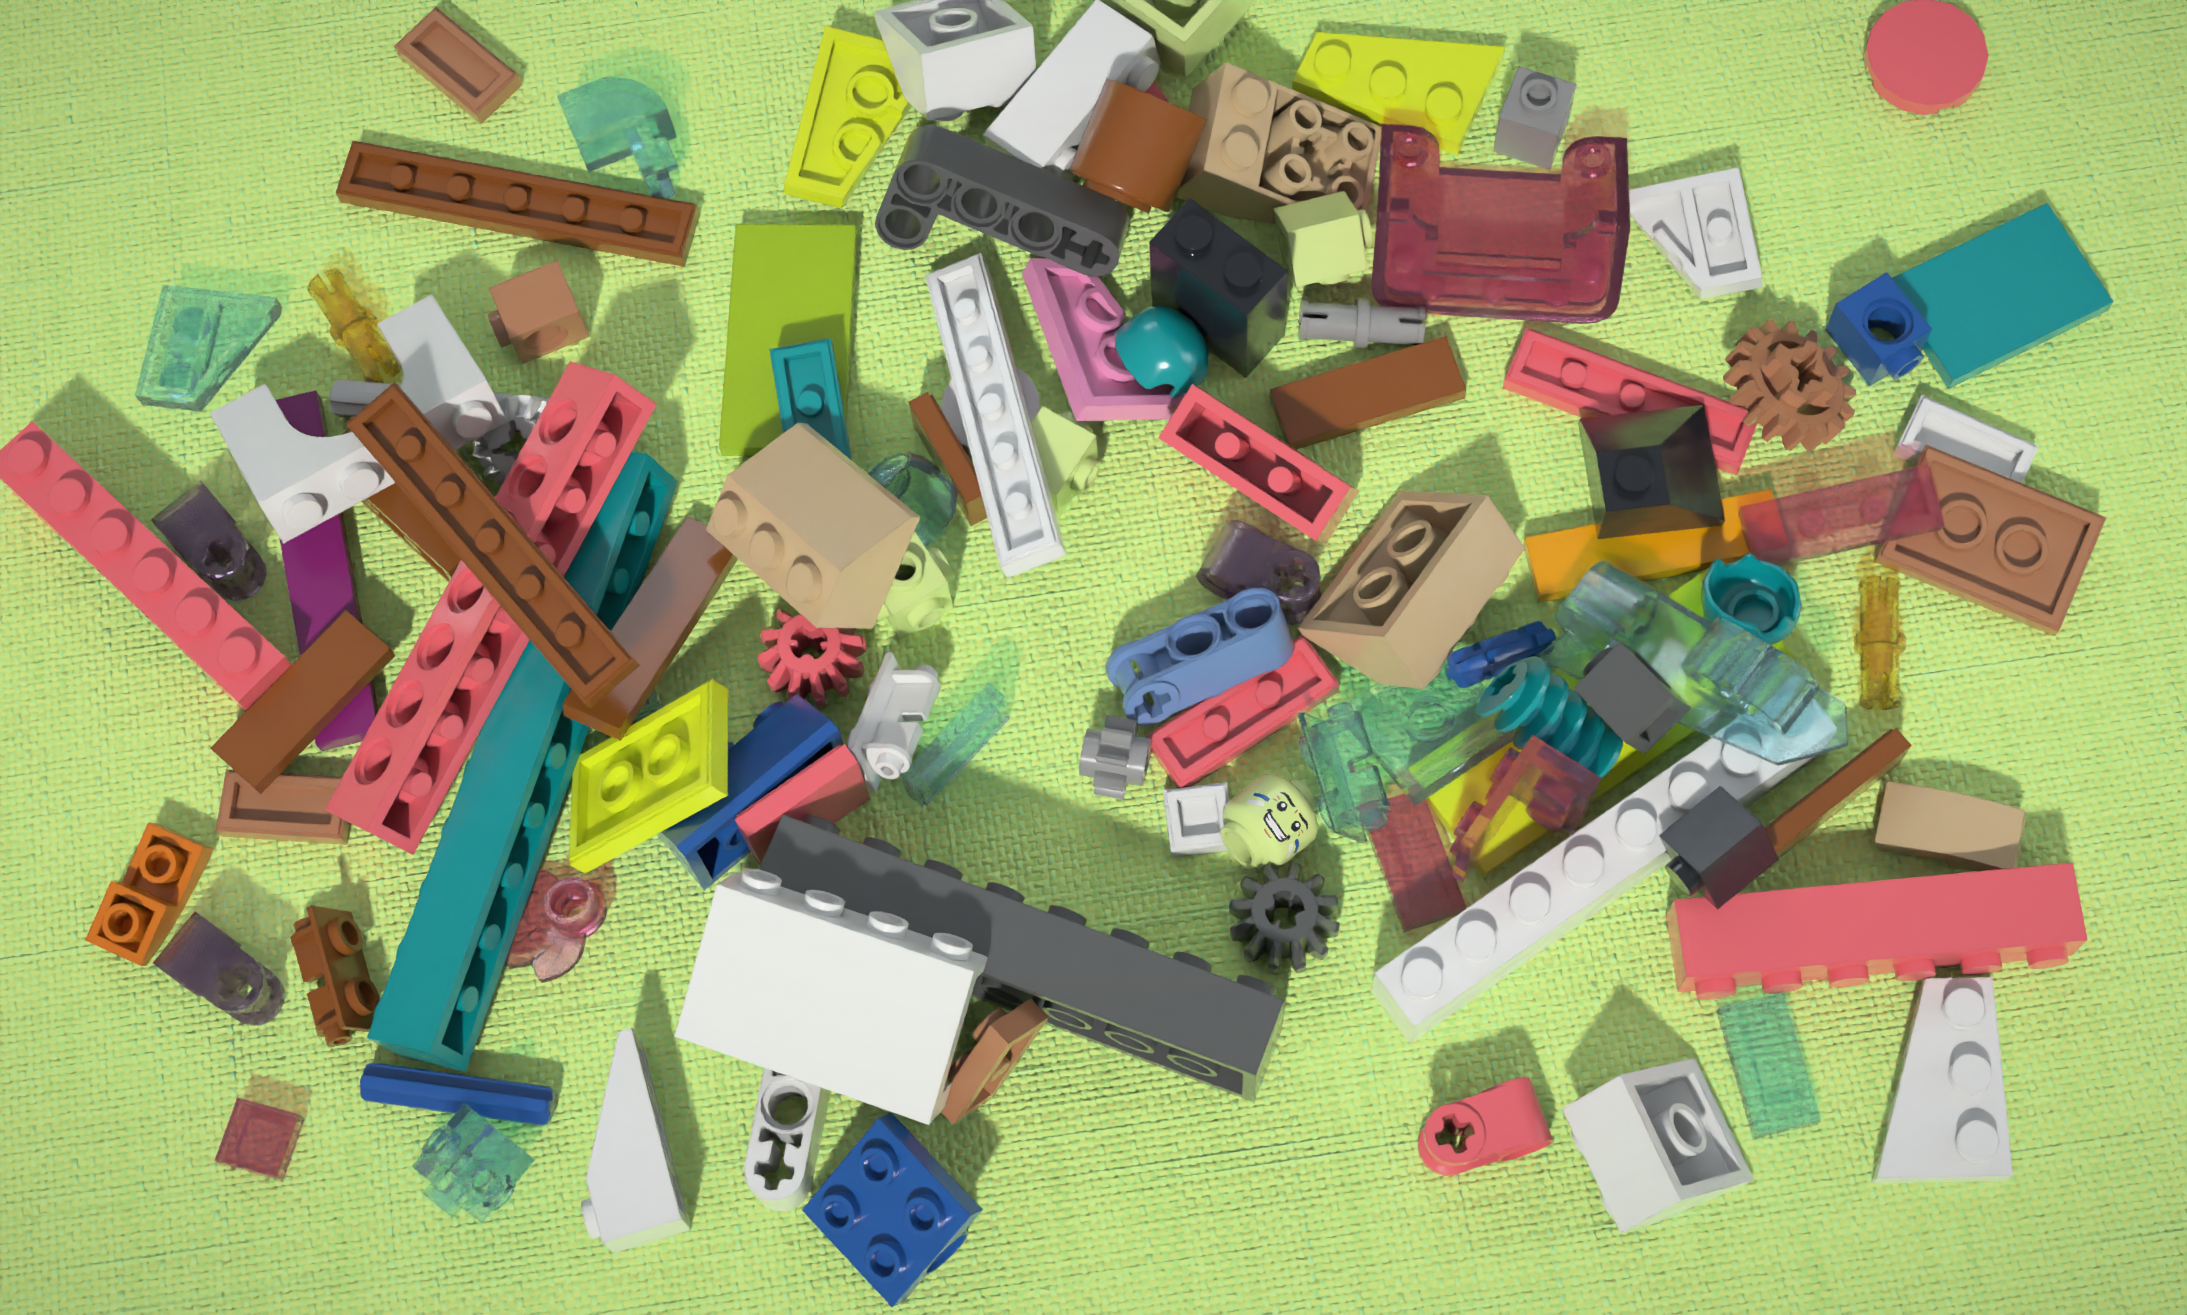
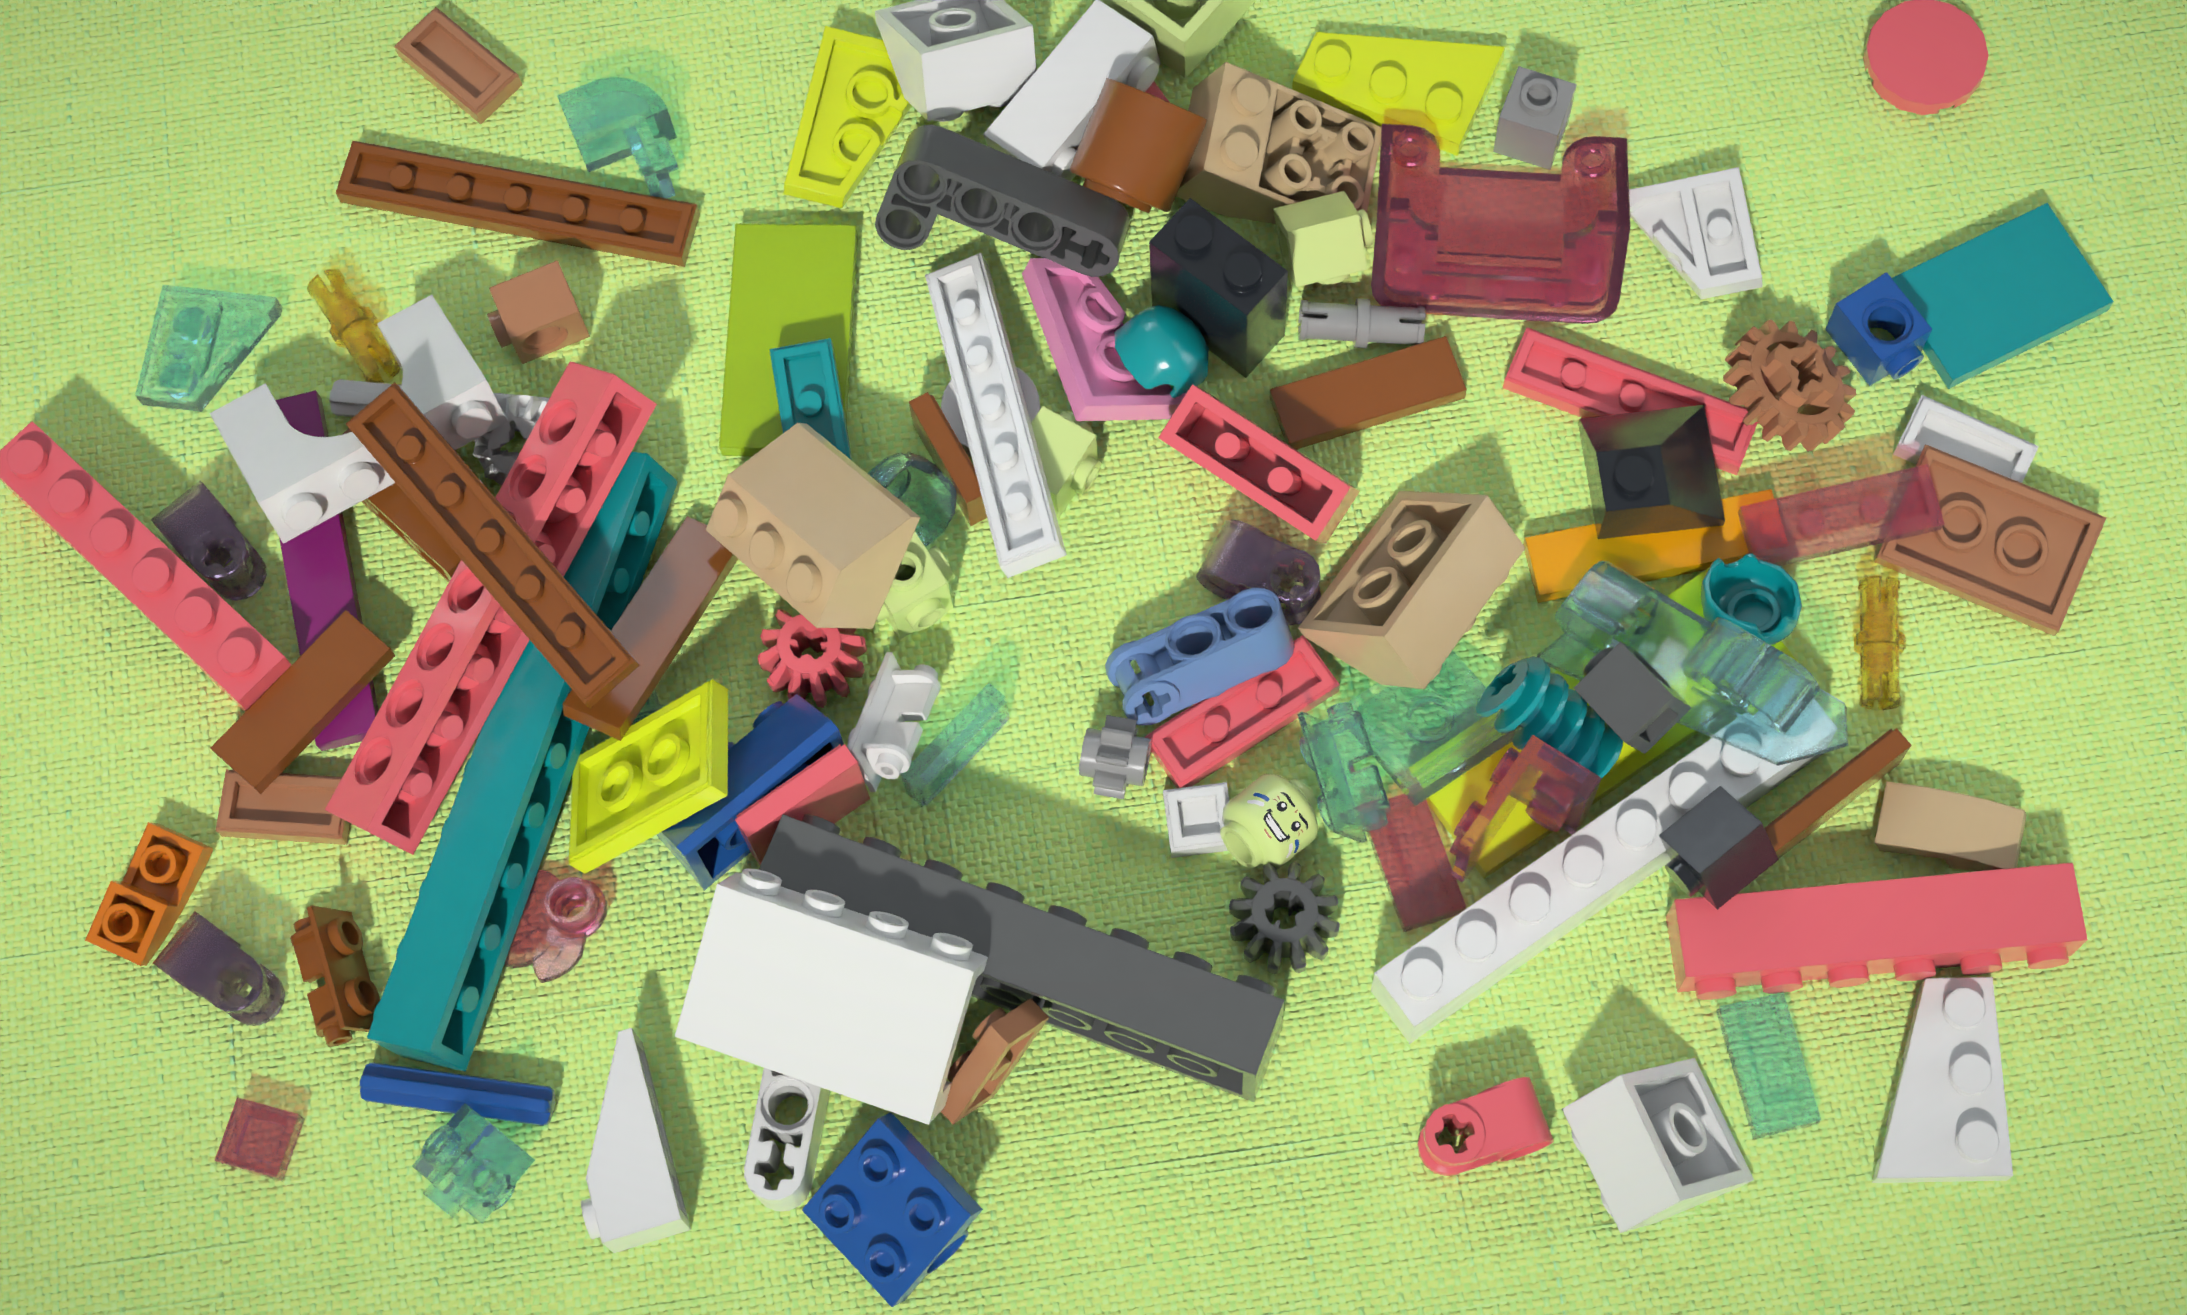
(1489, 657): blue axle -> none

